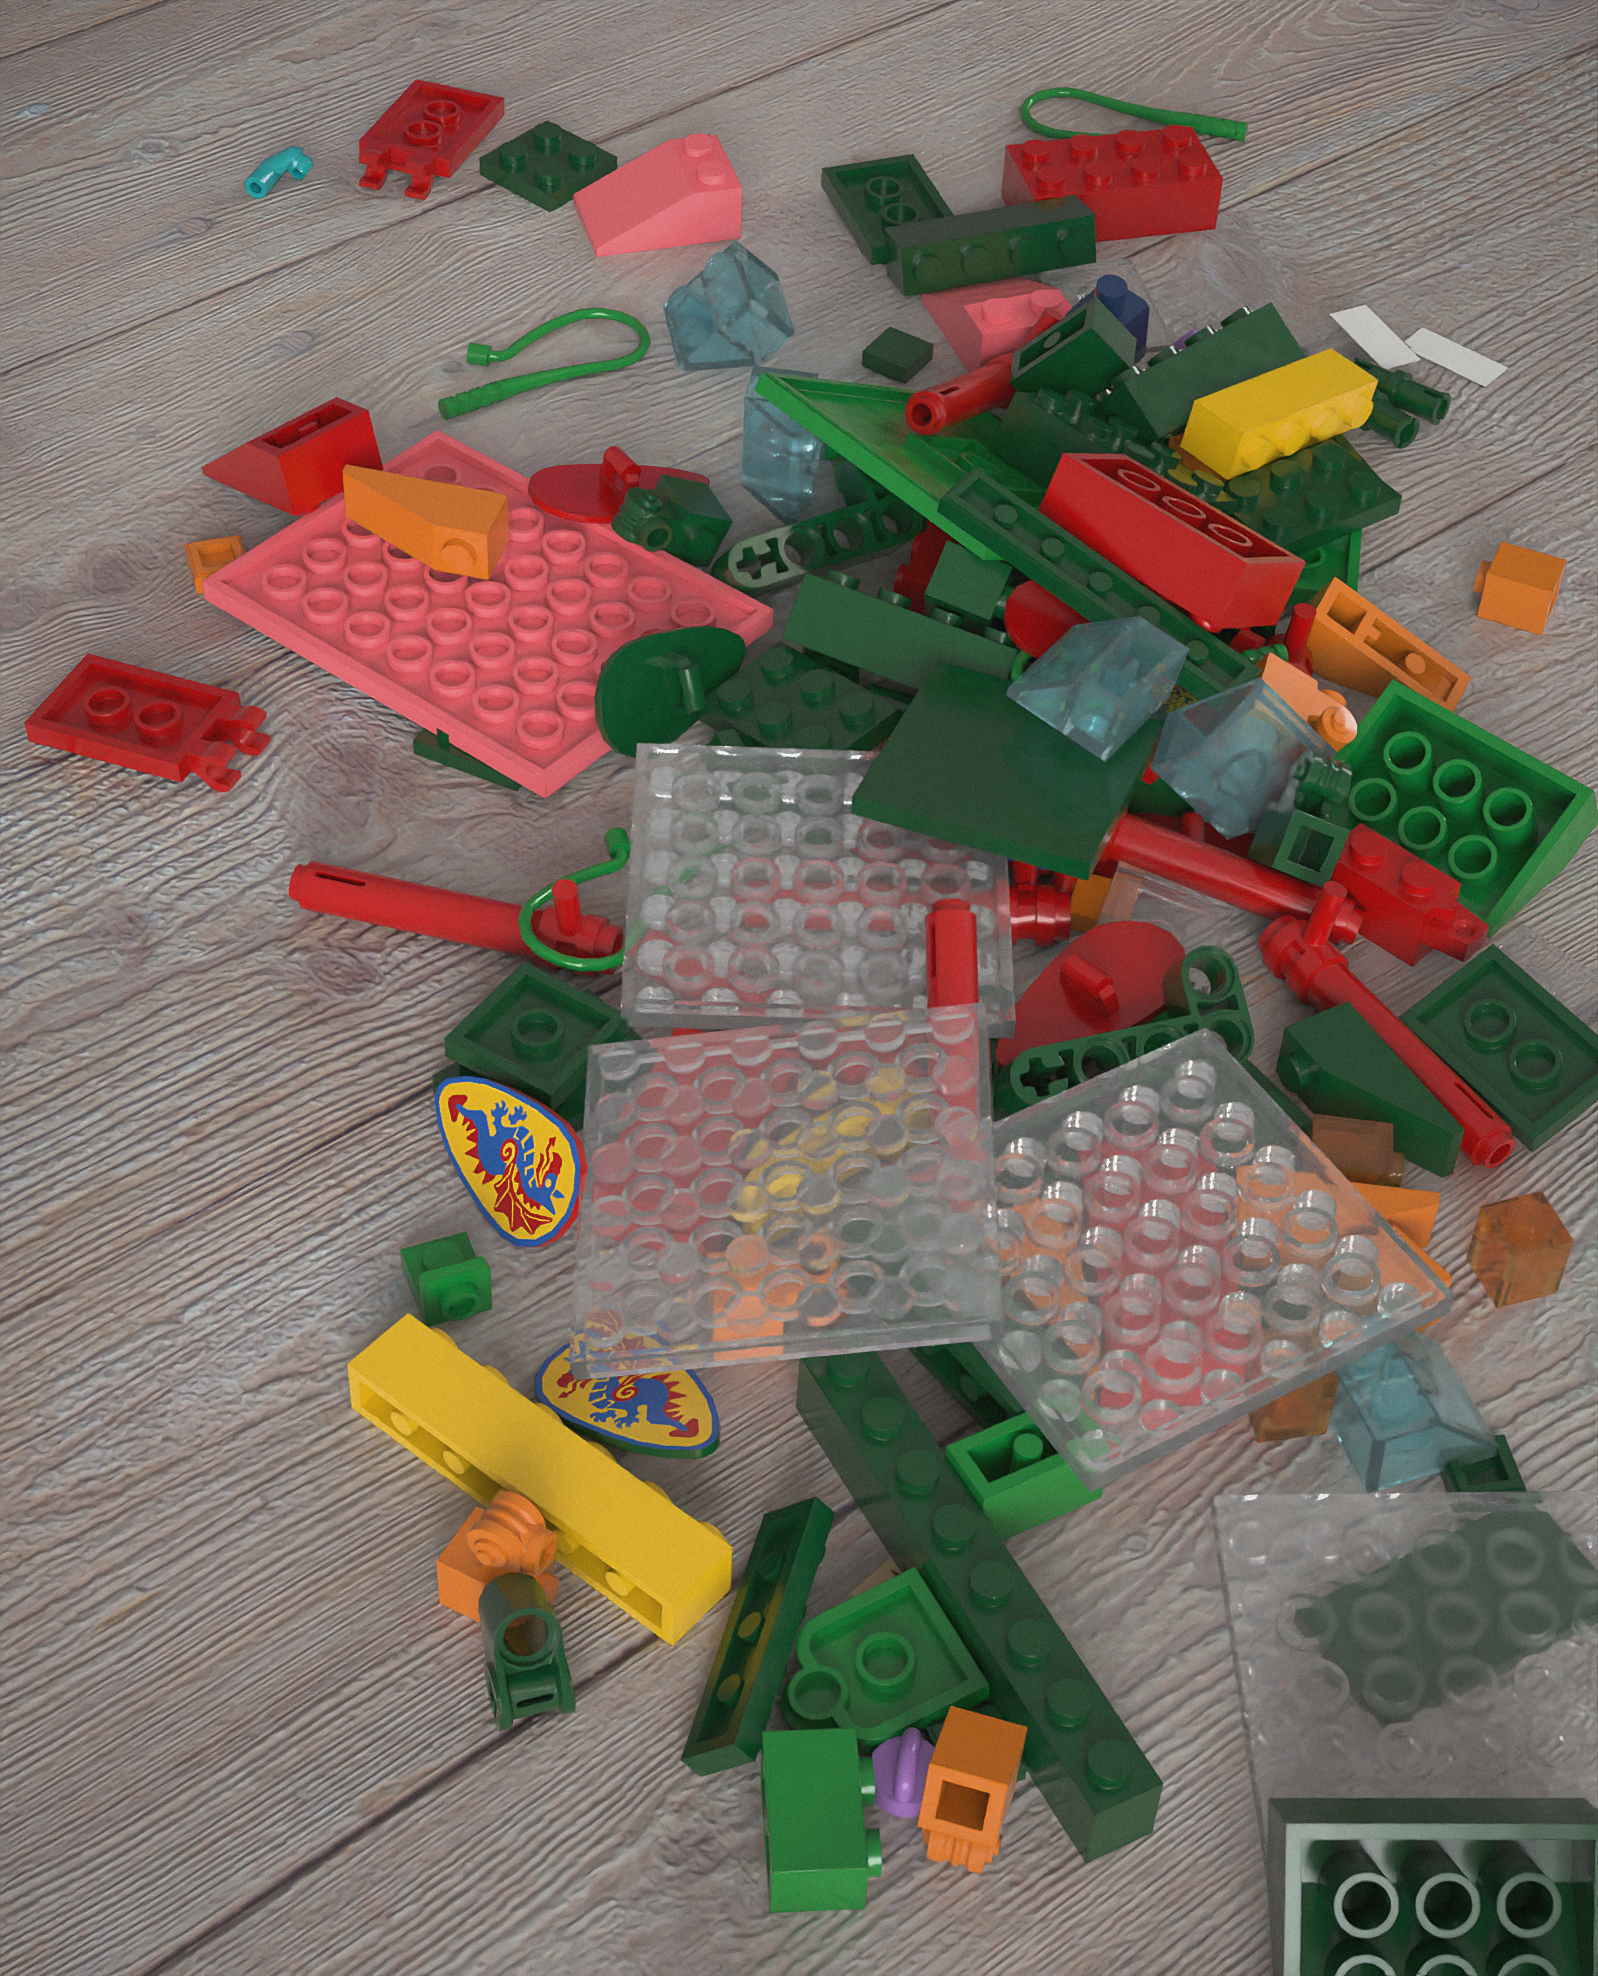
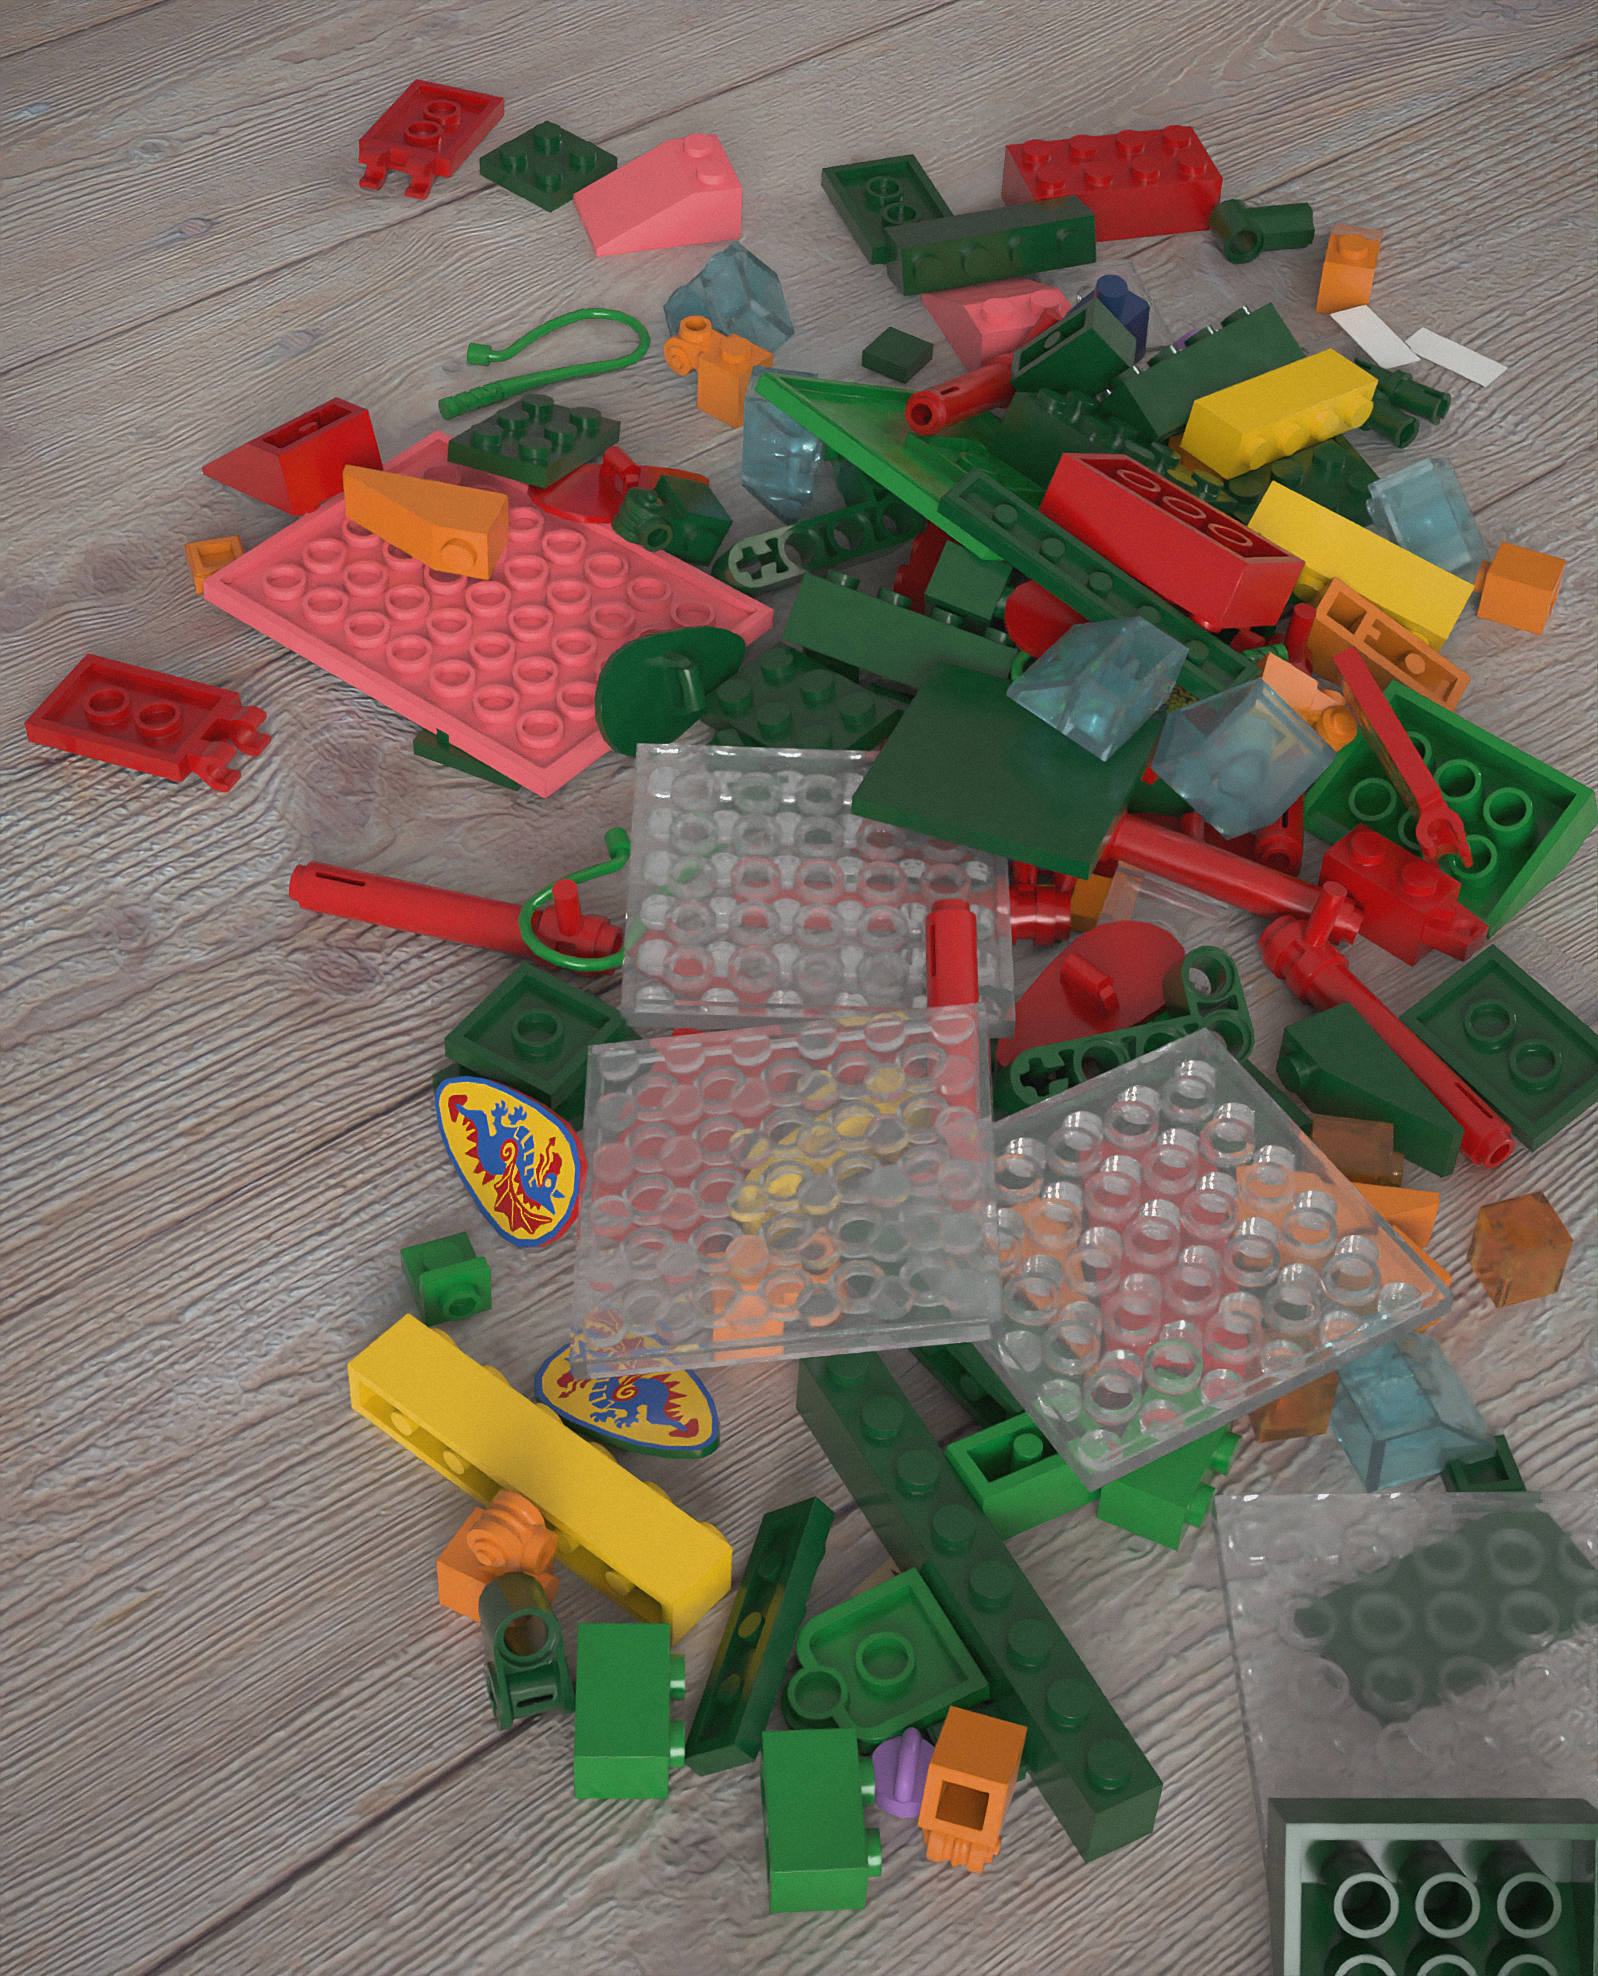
(274, 167): teal arm -> none
(534, 440): none -> dark green plate
(623, 1711): none -> green brick
(721, 363): none -> orange brick
(1172, 1490): none -> green brick
(1200, 123): green piece -> none
(1250, 231): none -> dark green piece
(1297, 831): dark green brick -> none
(1348, 268): none -> orange slope
(1389, 577): none -> yellow brick
(1428, 515): none -> clear light blue slope
(1438, 827): none -> red tile

